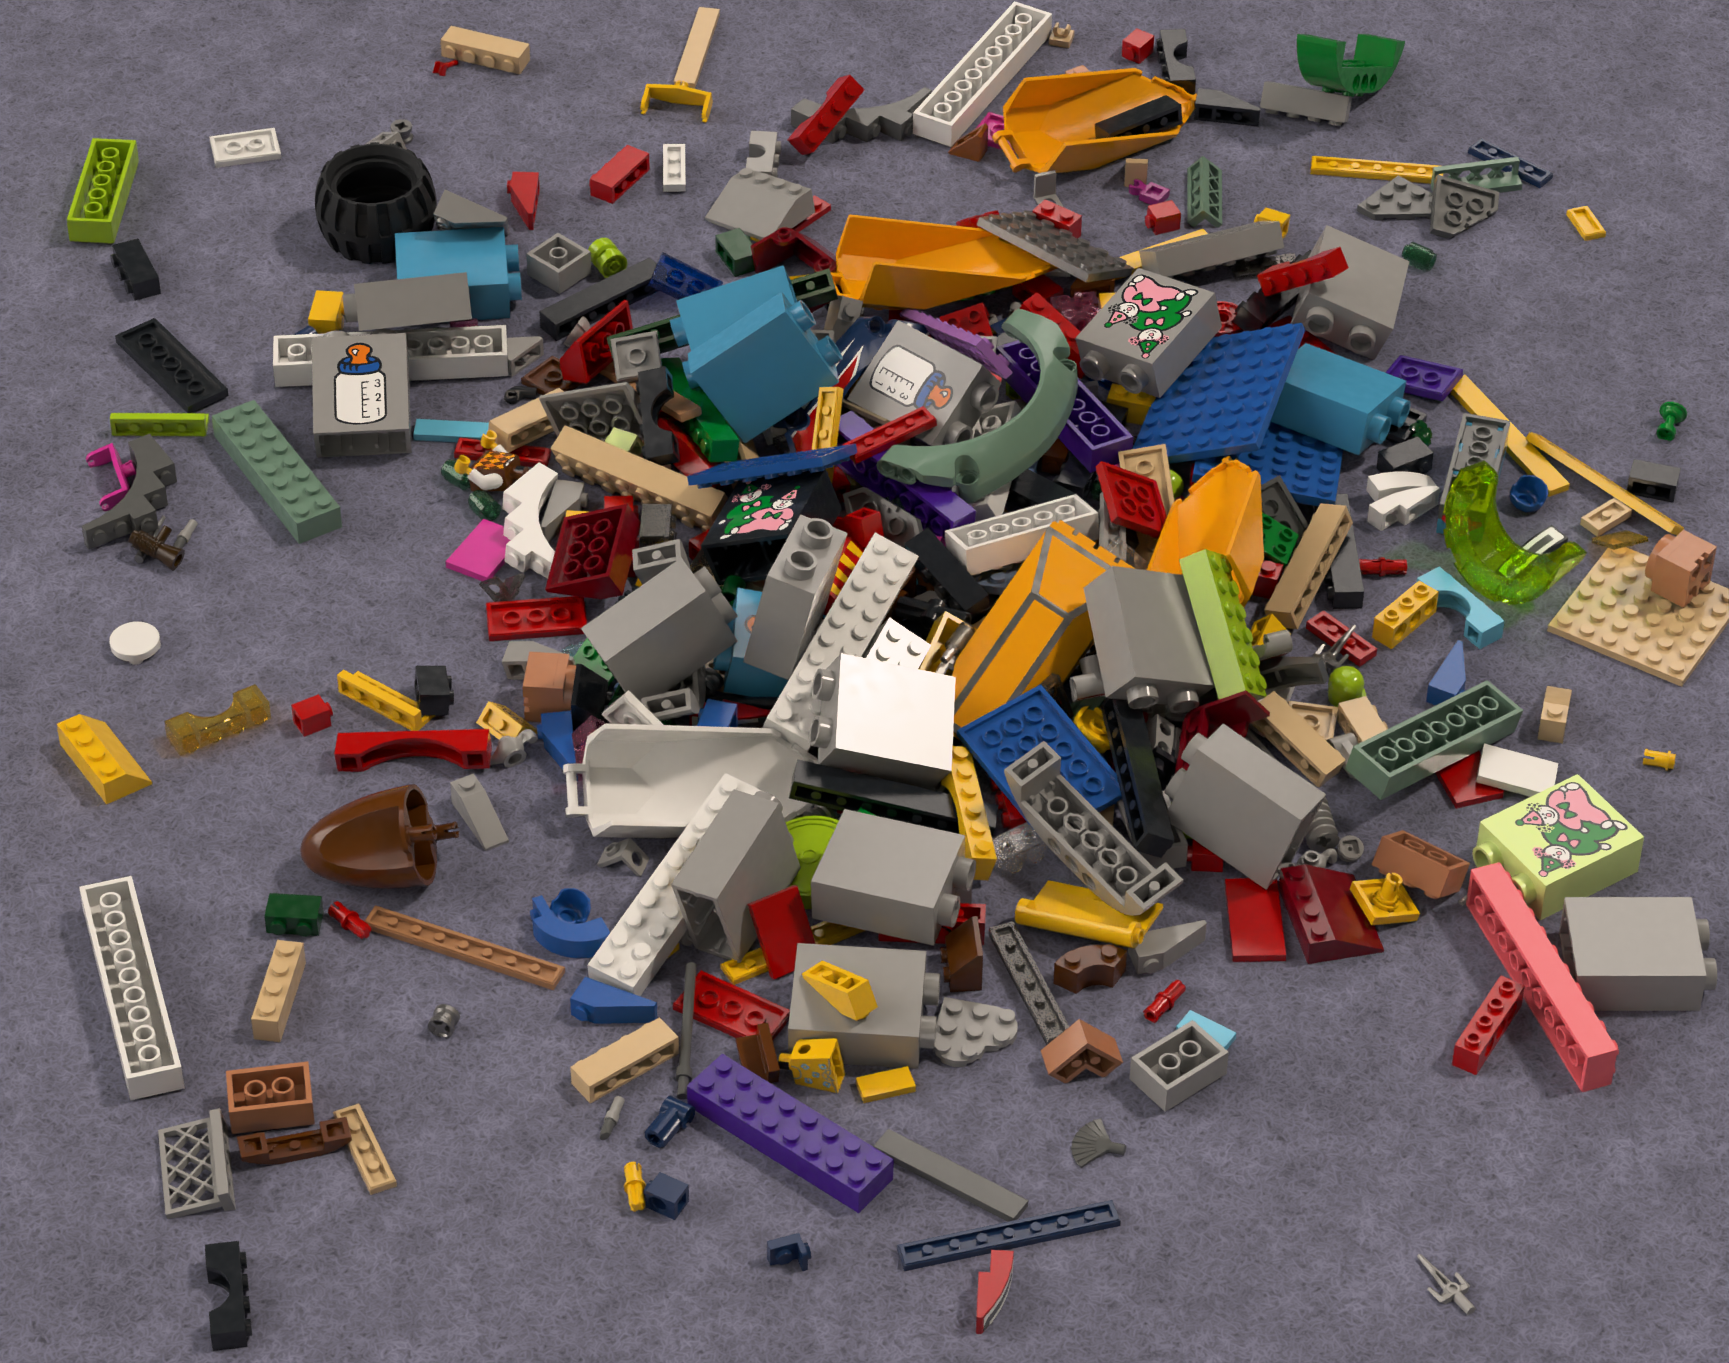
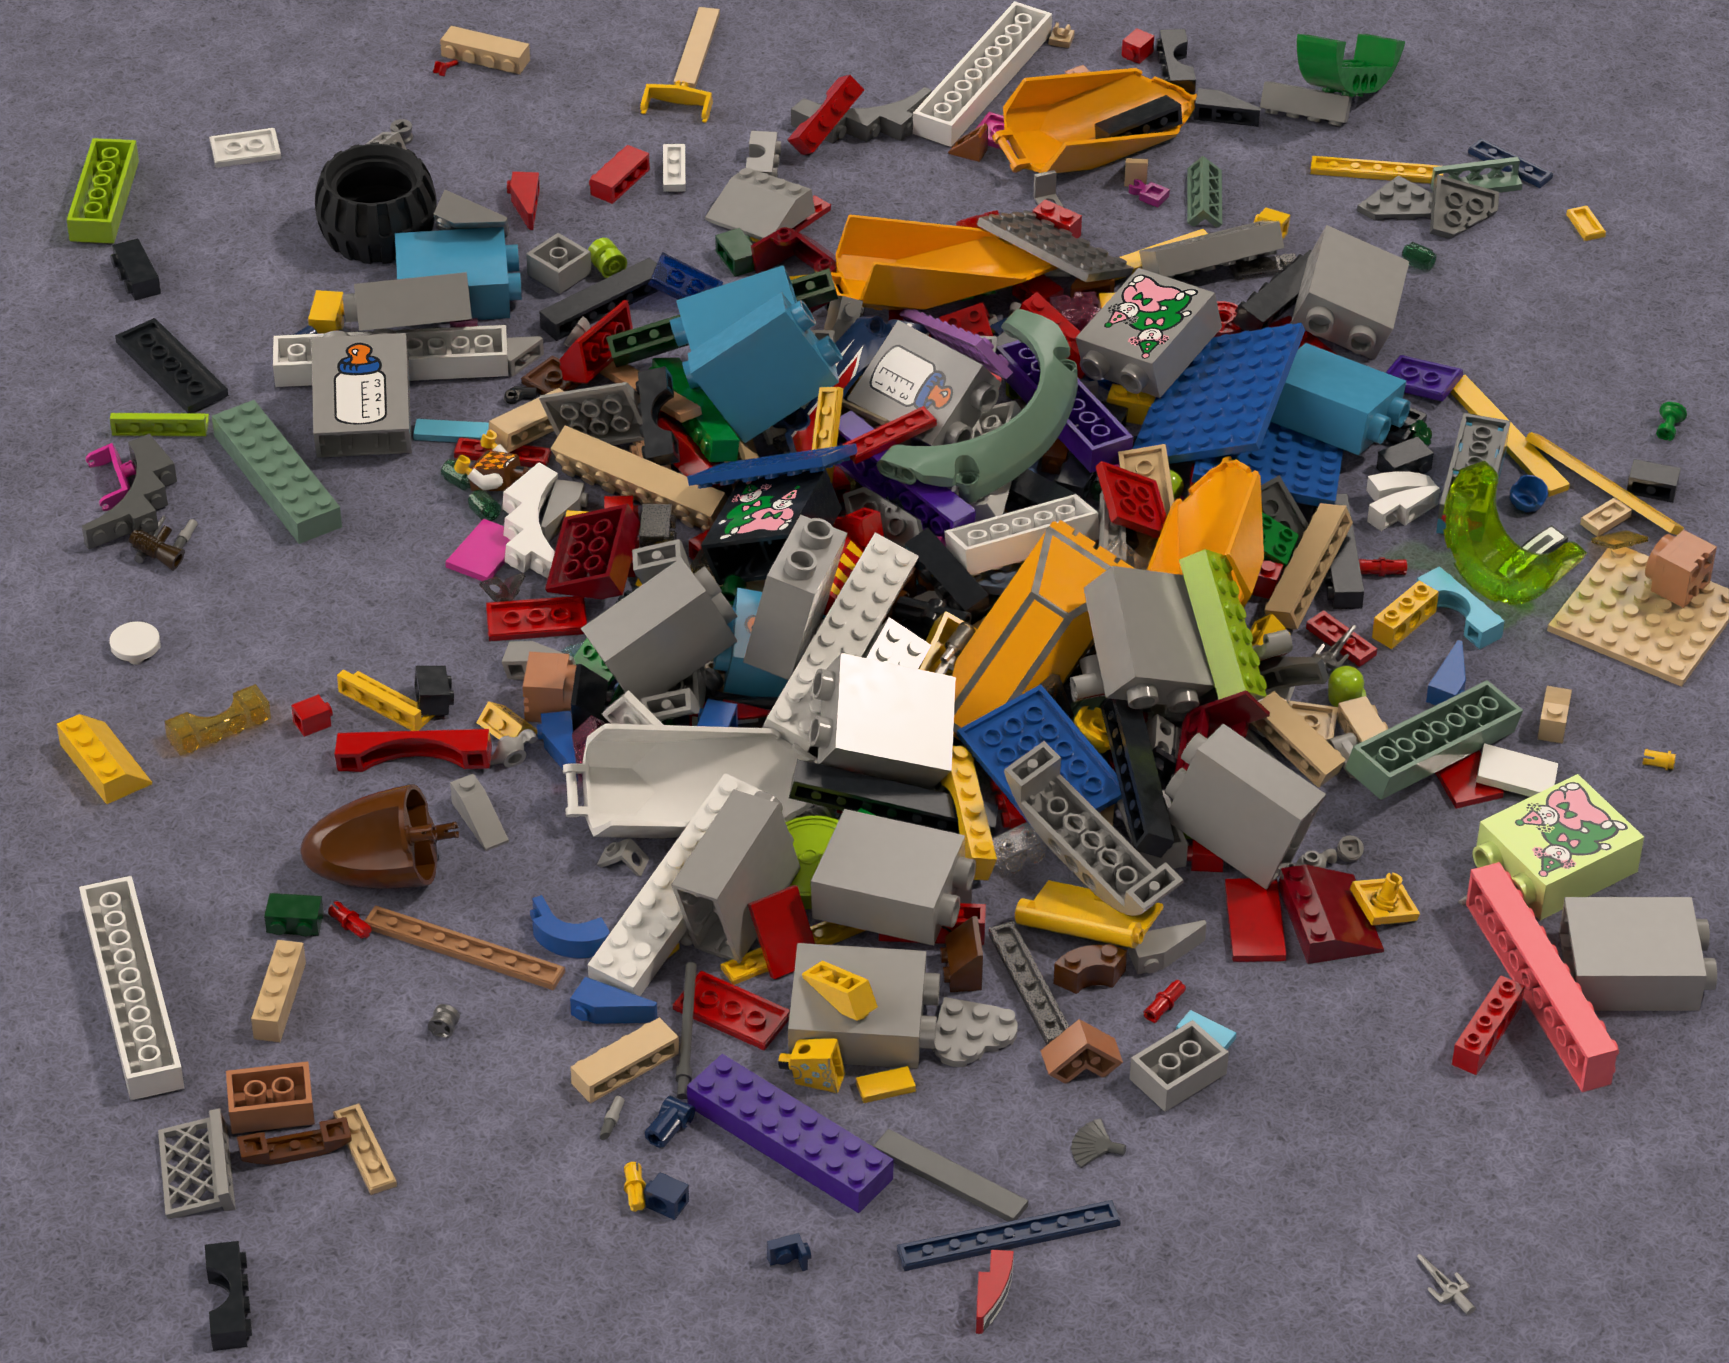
(571, 905): blue hair -> none
(625, 440): yellowish green brick -> none
(635, 354): light grey tile -> none
(758, 1054): reddish brown panel -> none
(1163, 217): red brick -> none
(1305, 272): red arch -> none
(1322, 831): light grey piece -> none
(1420, 864): nougat brick -> none

